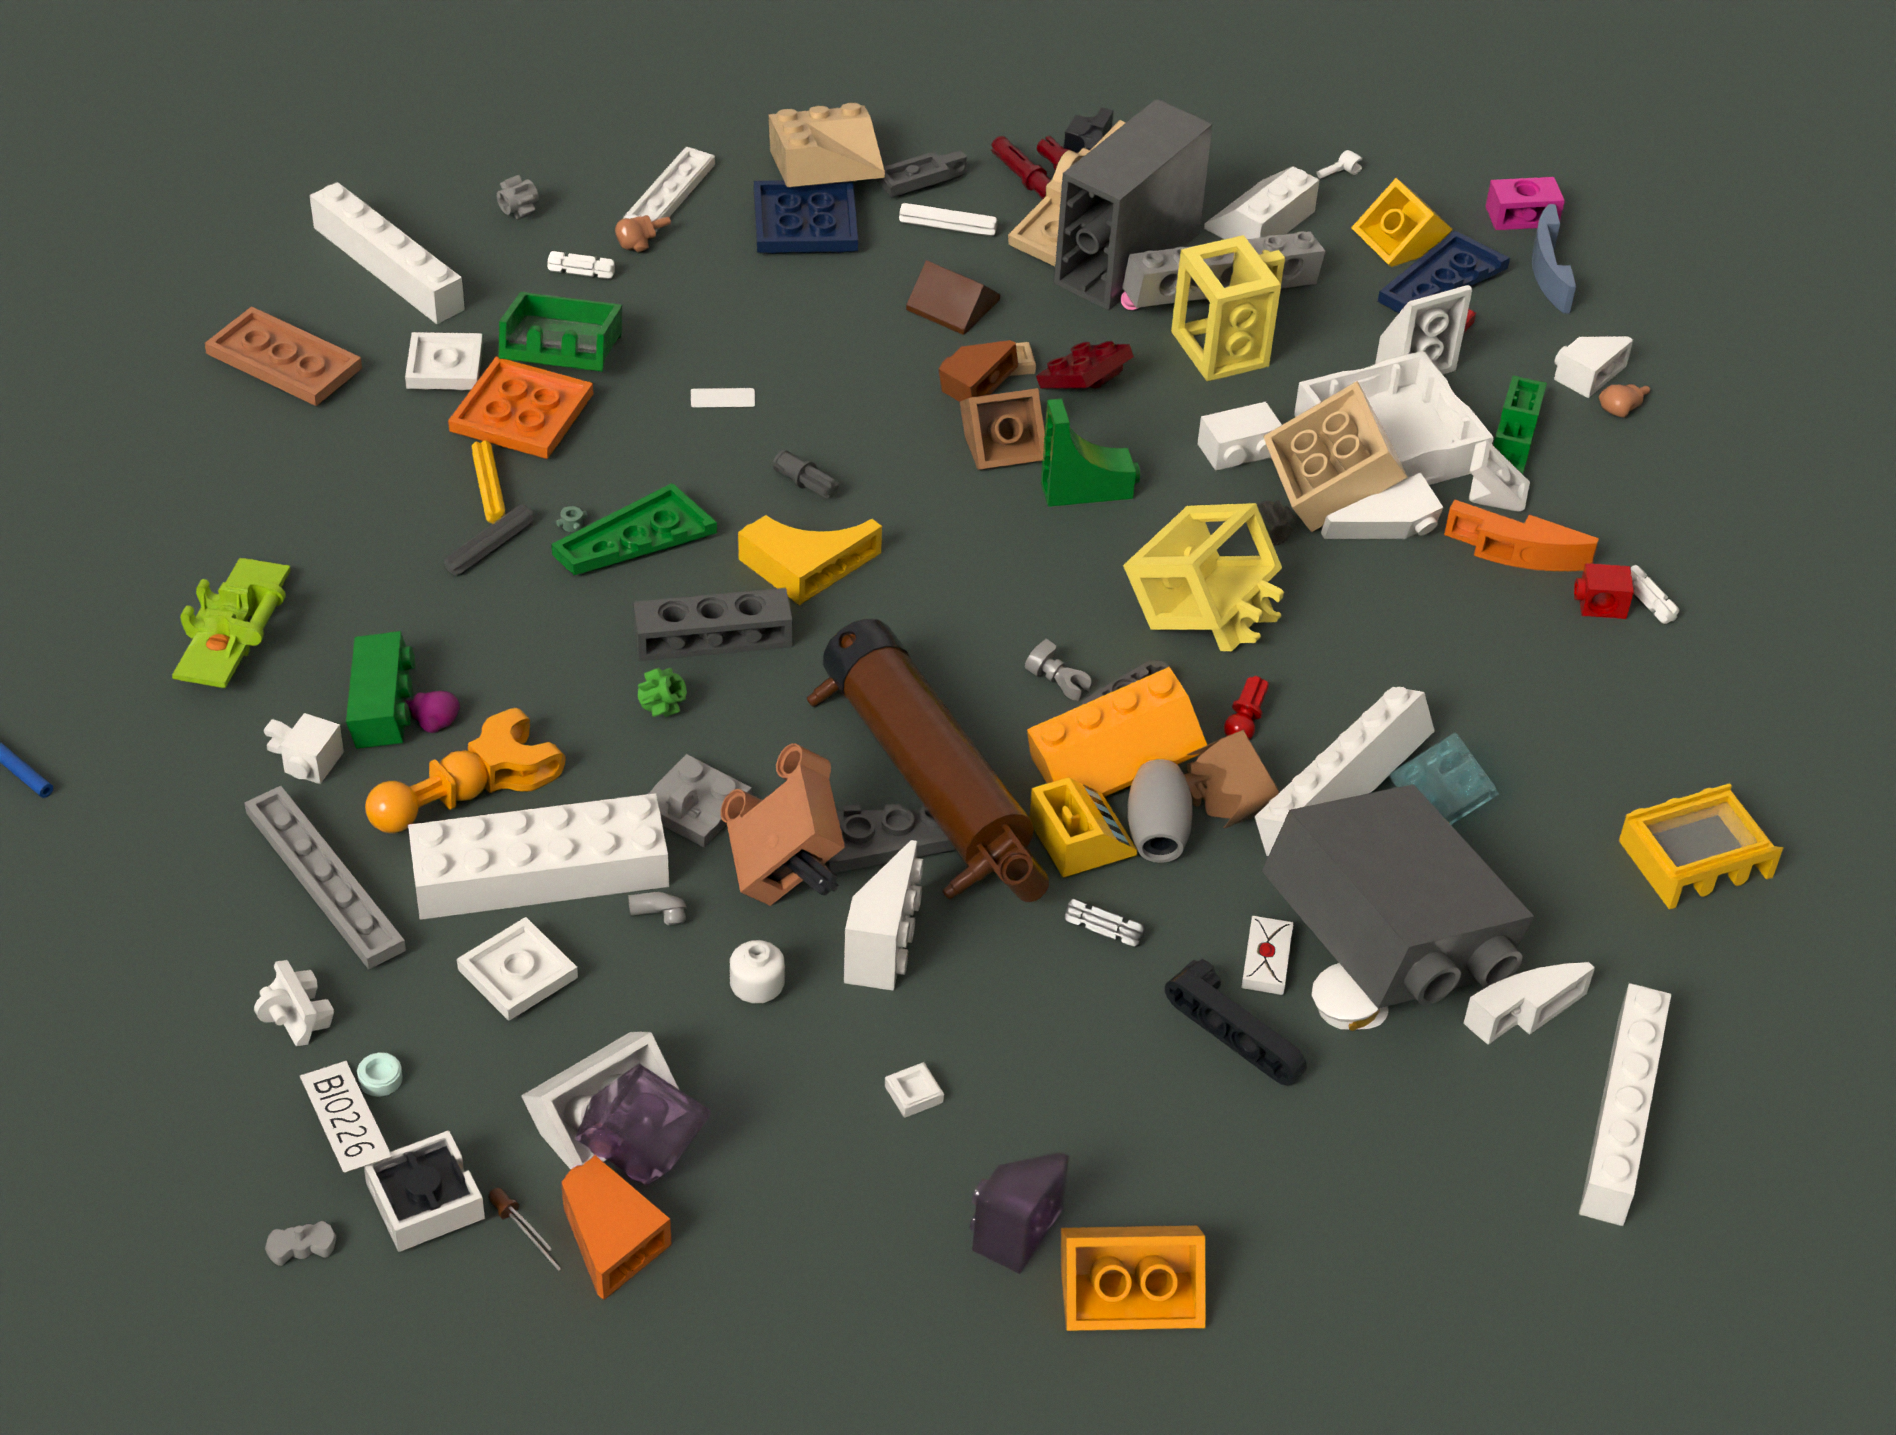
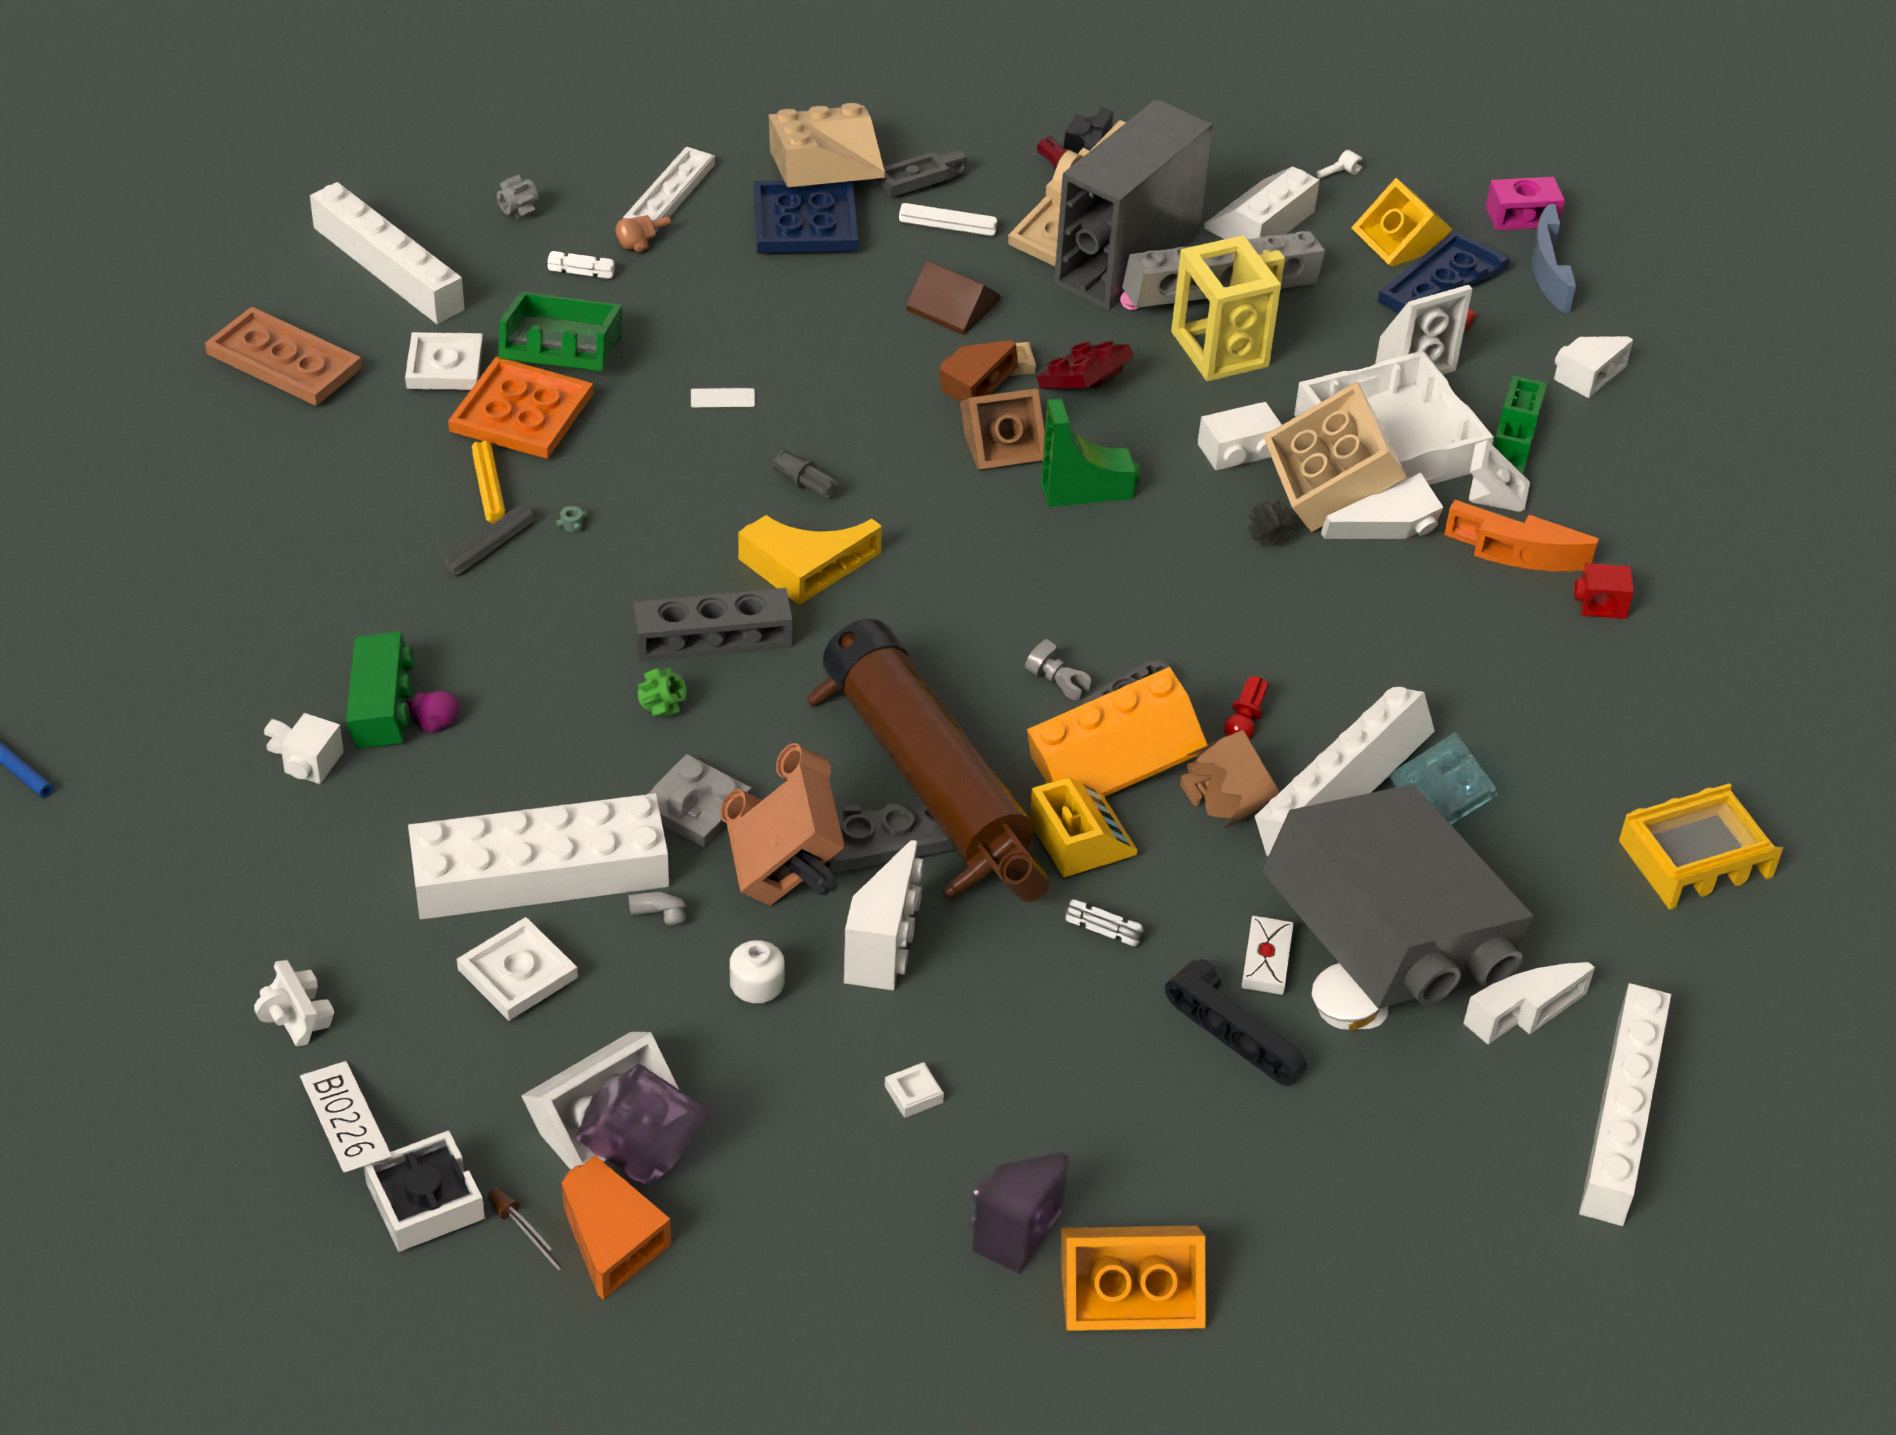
(221, 625): lime piece -> none
(300, 1242): light grey piece -> none
(325, 877): light grey plate -> none
(379, 1074): light aqua tile -> none
(492, 762): light orange piece -> none
(635, 530): green wing -> none
(1033, 176): dark red pin -> none
(1160, 811): light grey piece -> none
(1193, 588): light yellow piece -> none
(1622, 398): nougat piece -> none
(1653, 596): white axle -> none

